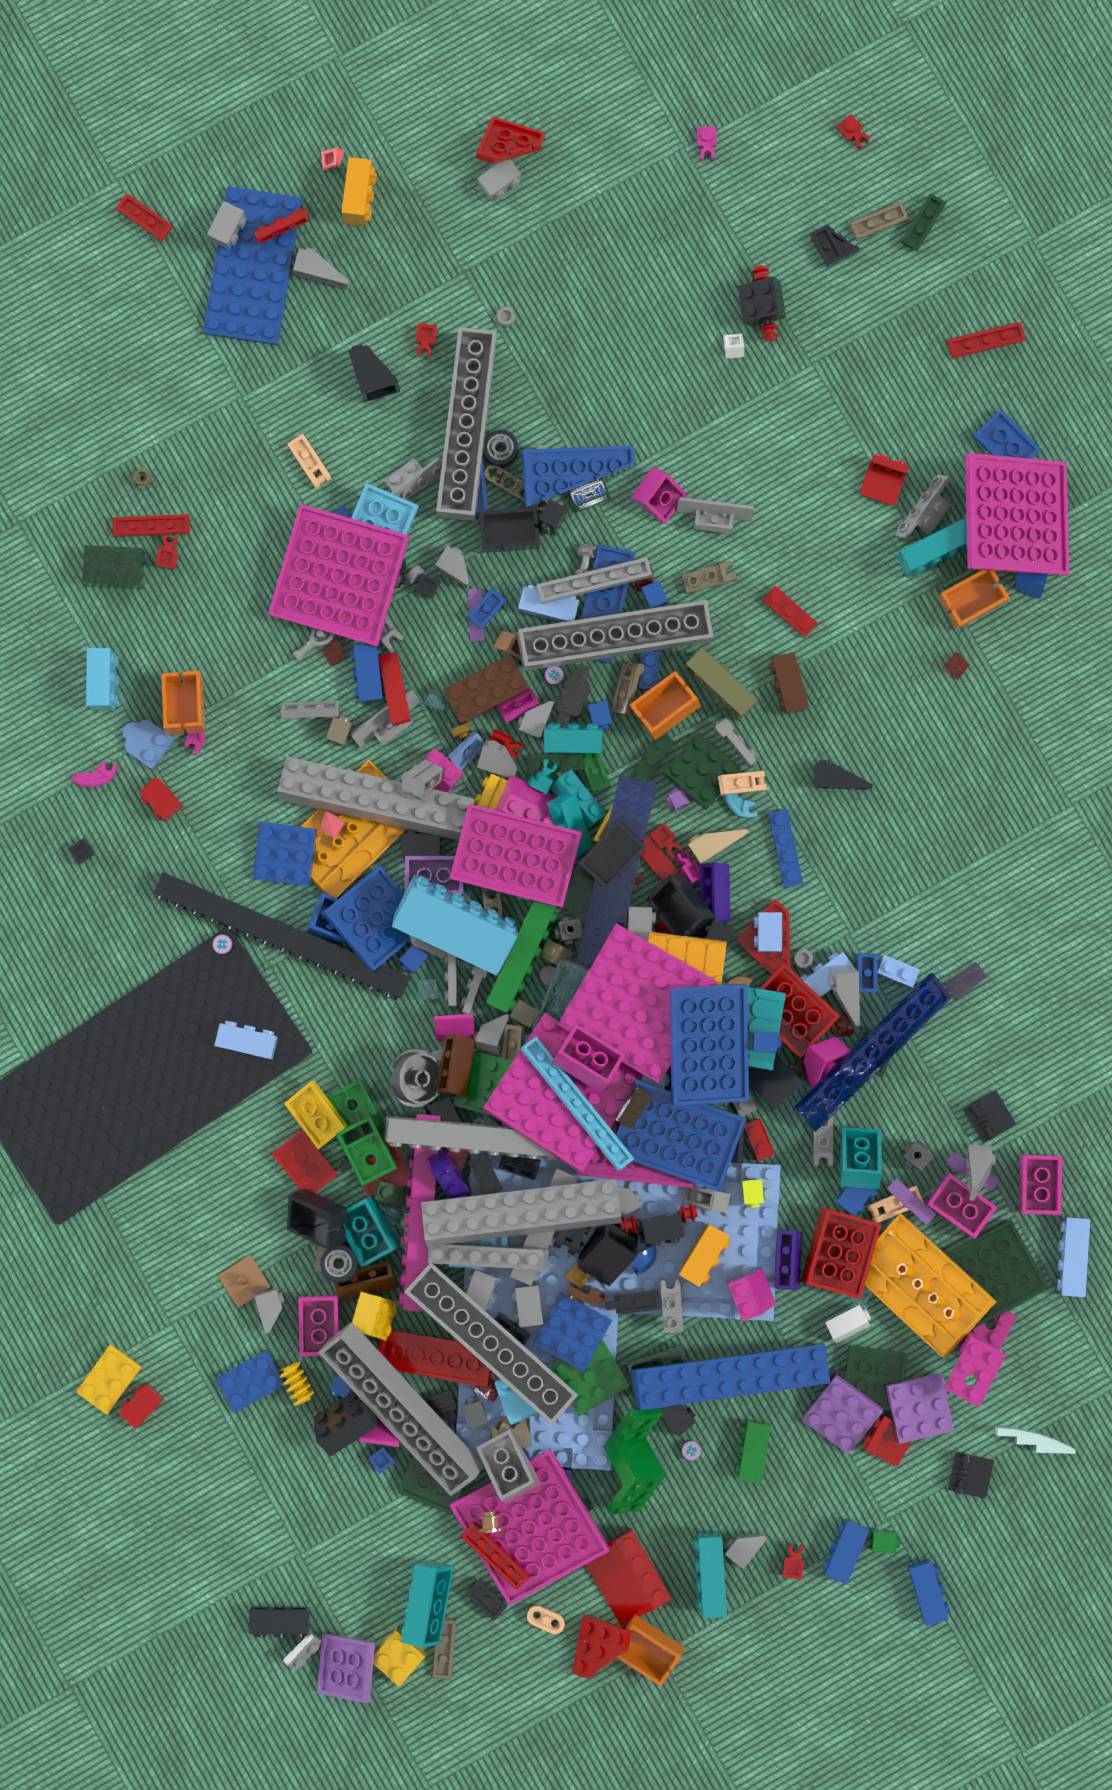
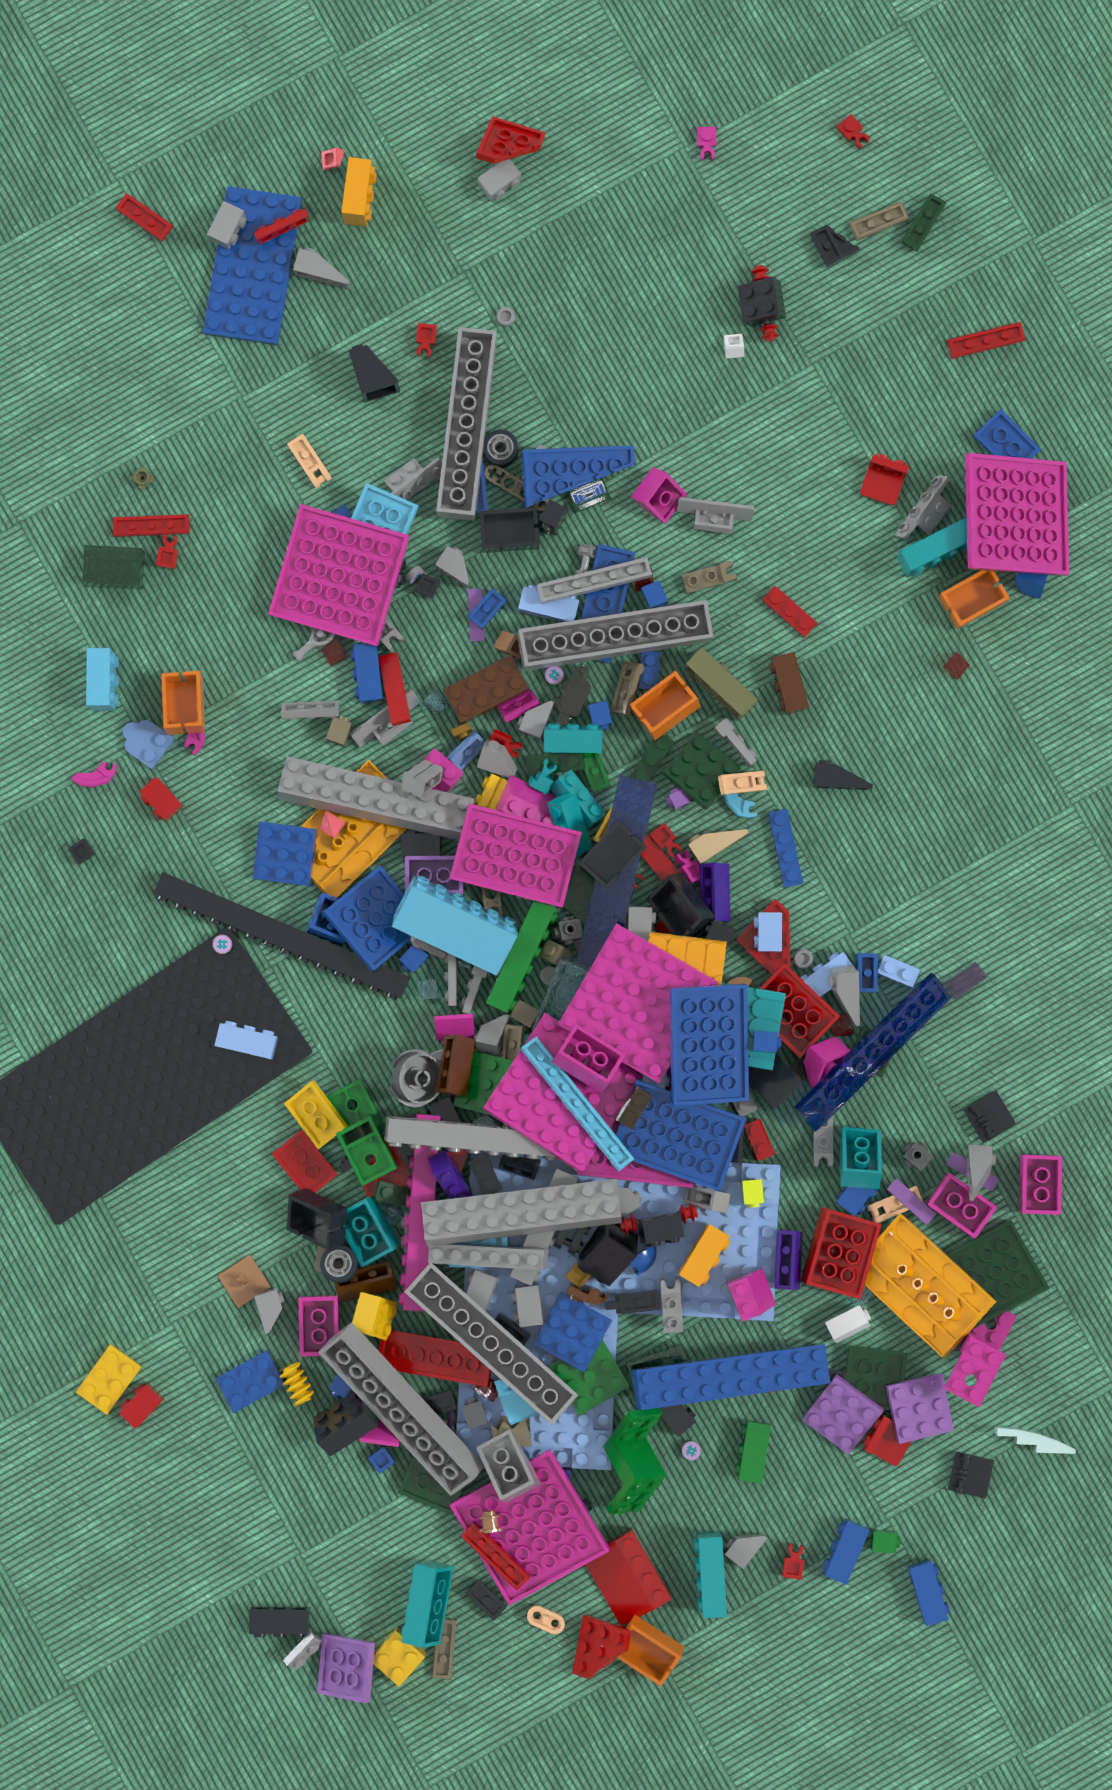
(1073, 1256): light blue brick -> none

